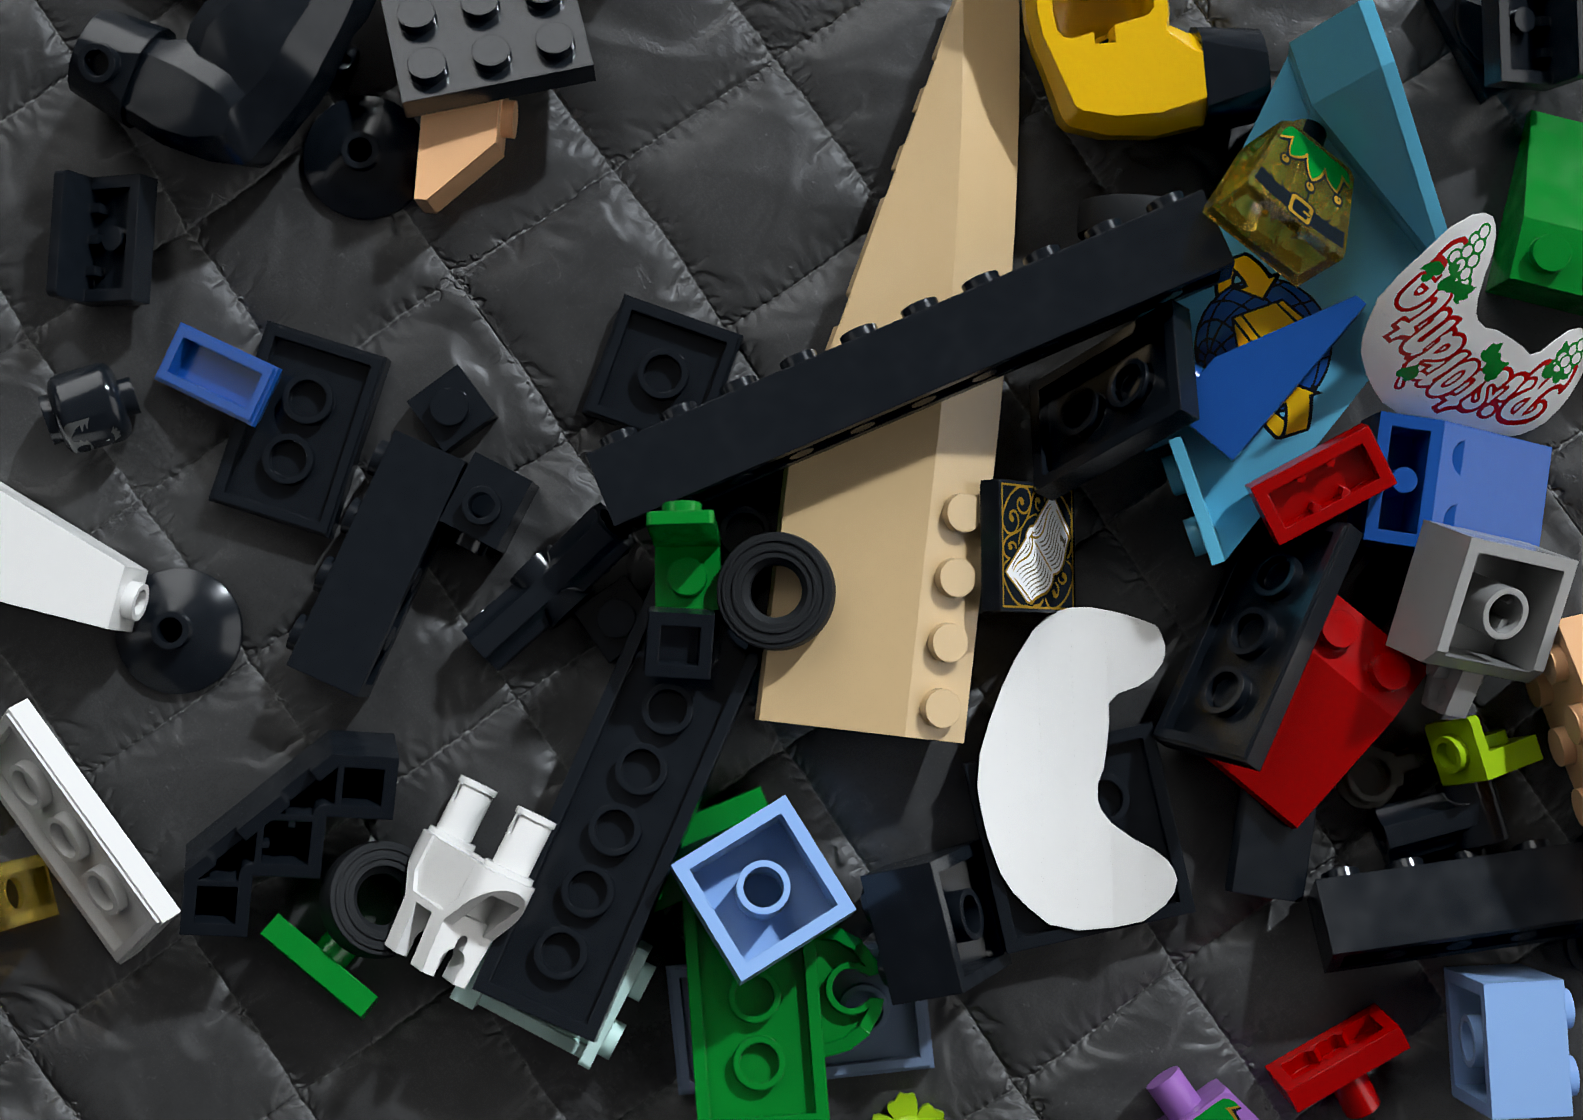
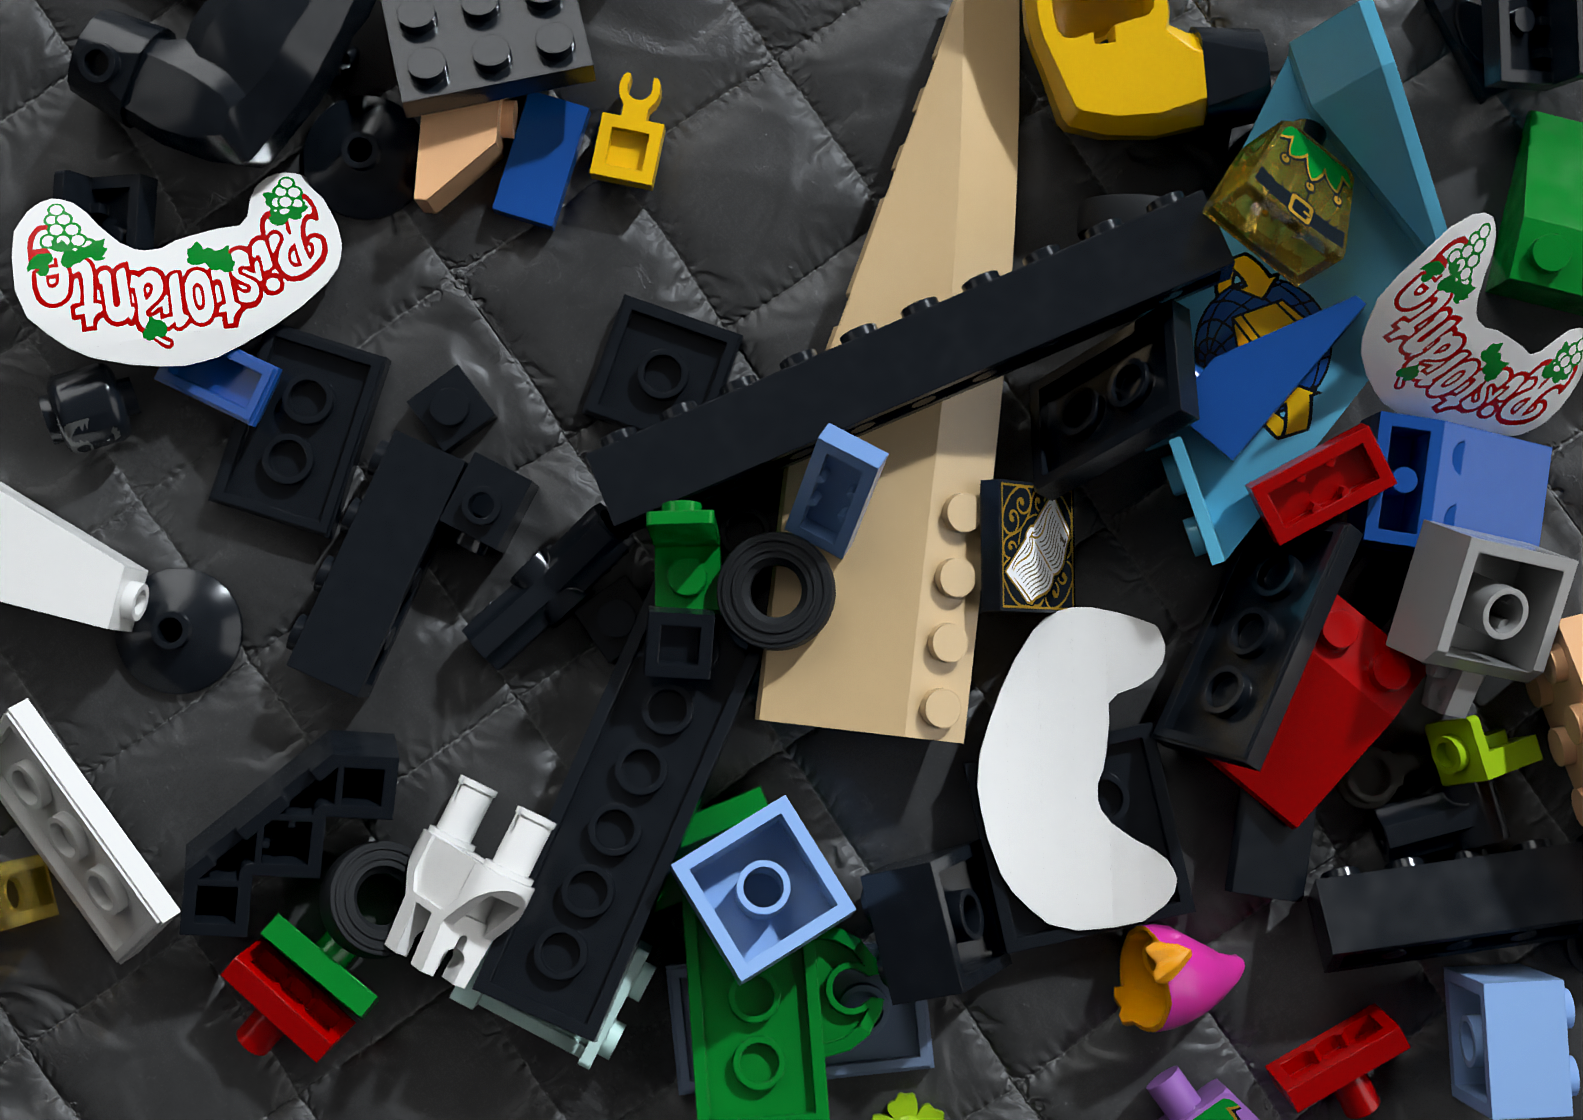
(177, 299): none -> sticker
(284, 1004): none -> red tile
(541, 160): none -> blue tile
(628, 143): none -> yellow plate
(836, 490): none -> medium blue tile
(1170, 978): none -> hat

